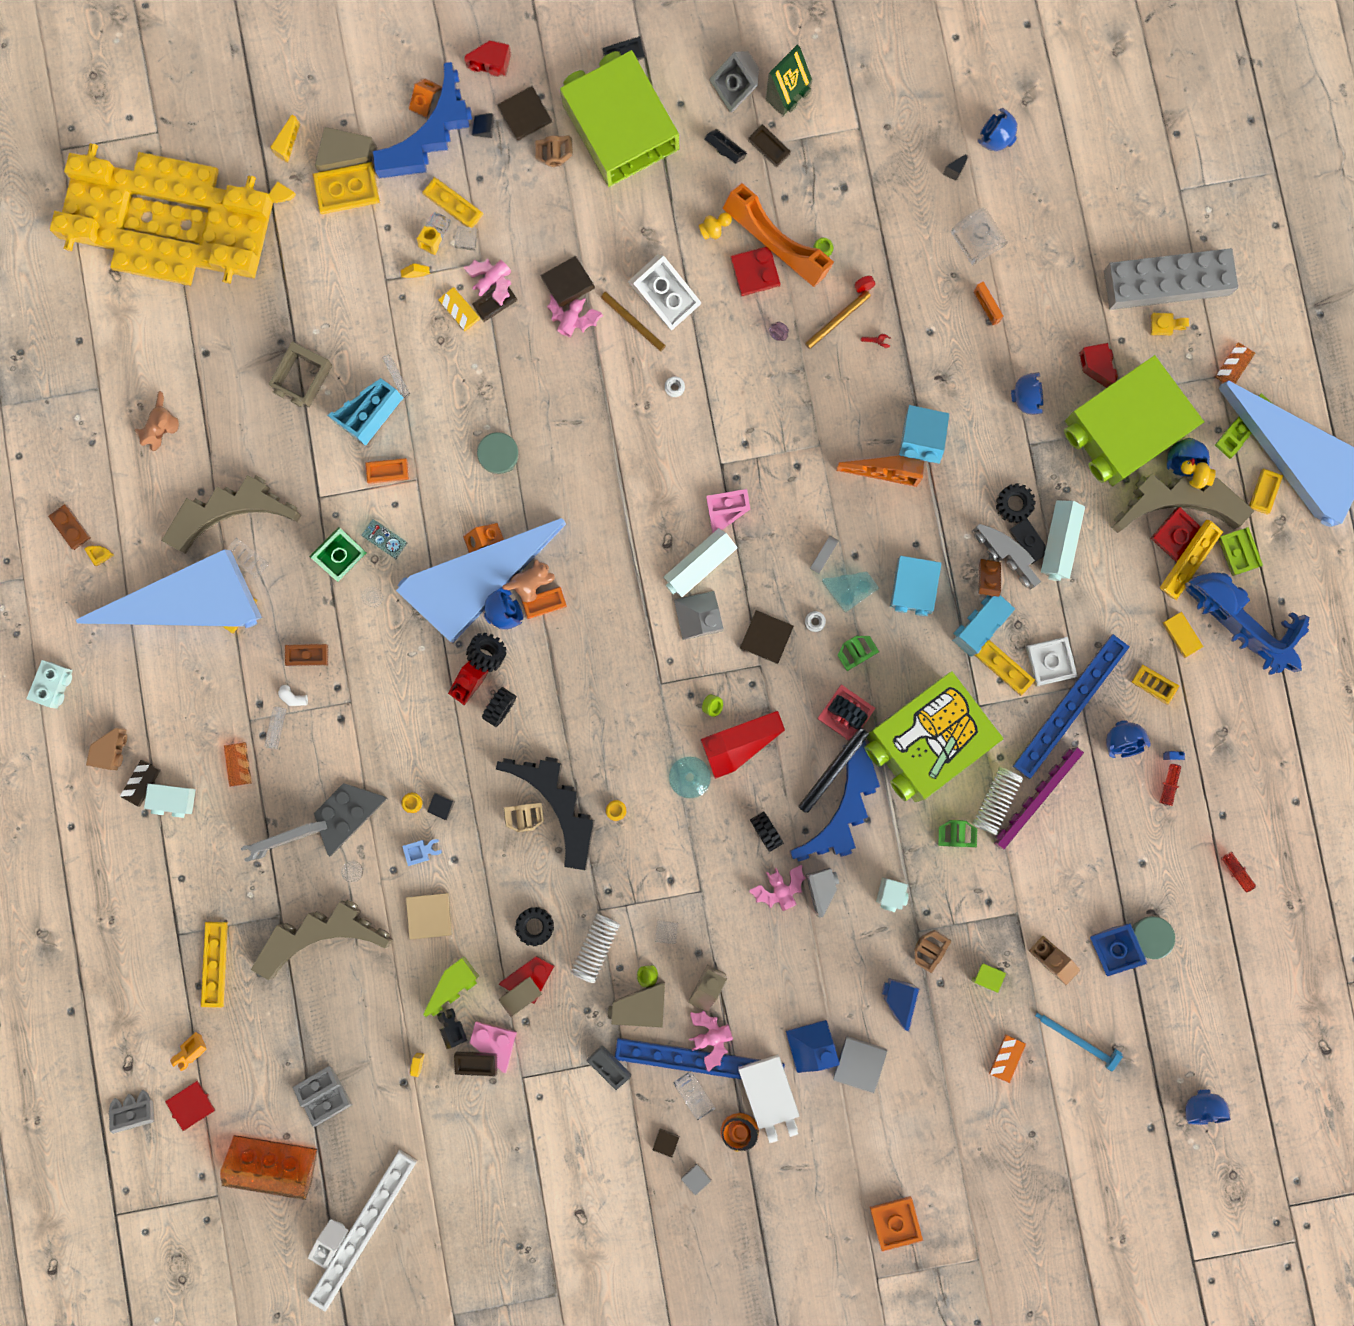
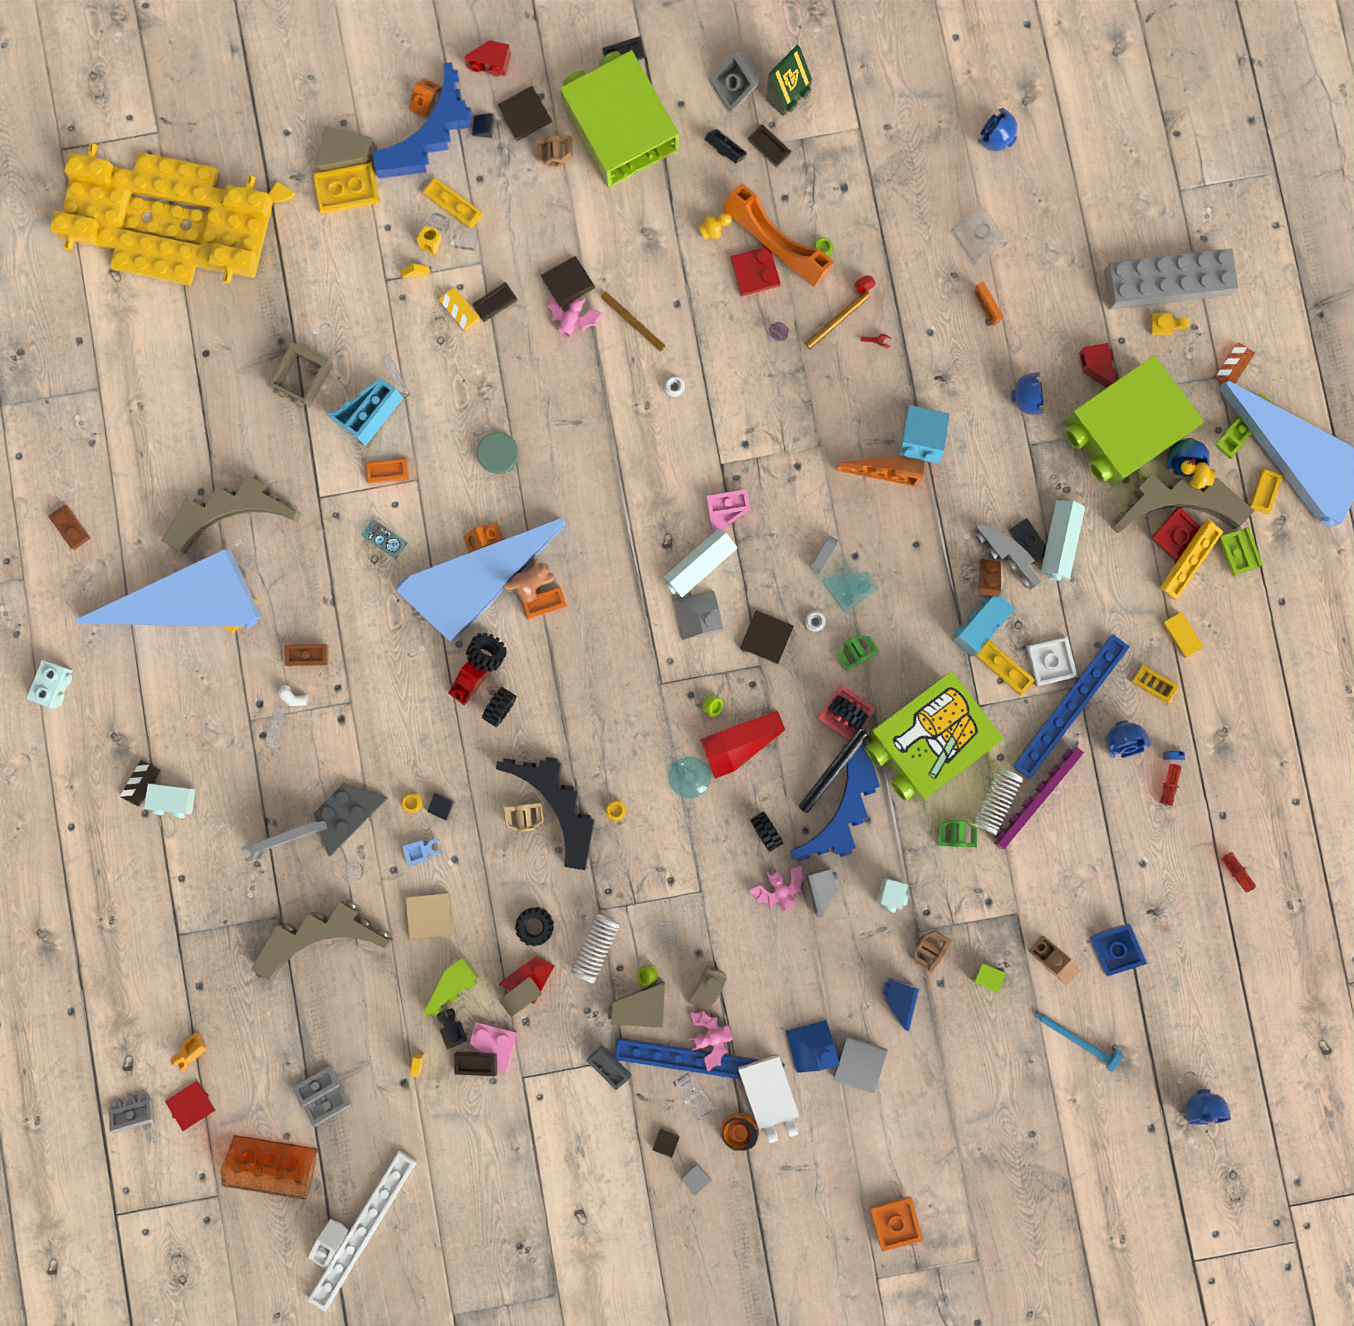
(98, 554): yellow tile -> none
(107, 750): medium nougat slope -> none
(158, 423): nougat animal -> none
(214, 964): yellow tile -> none
(237, 764): clear orange tile -> none
(286, 138): yellow slope -> none
(338, 554): green slope -> none
(493, 276): bright pink animal -> none
(502, 610): blue cylinder -> none
(664, 291): white slope -> none
(915, 585): medium azure brick -> none
(955, 168): black slope -> none
(1007, 1058): orange tile -> none
(1024, 494): black tyre -> none
(1154, 936): sand green tile -> none
(1226, 604): blue piece -> none

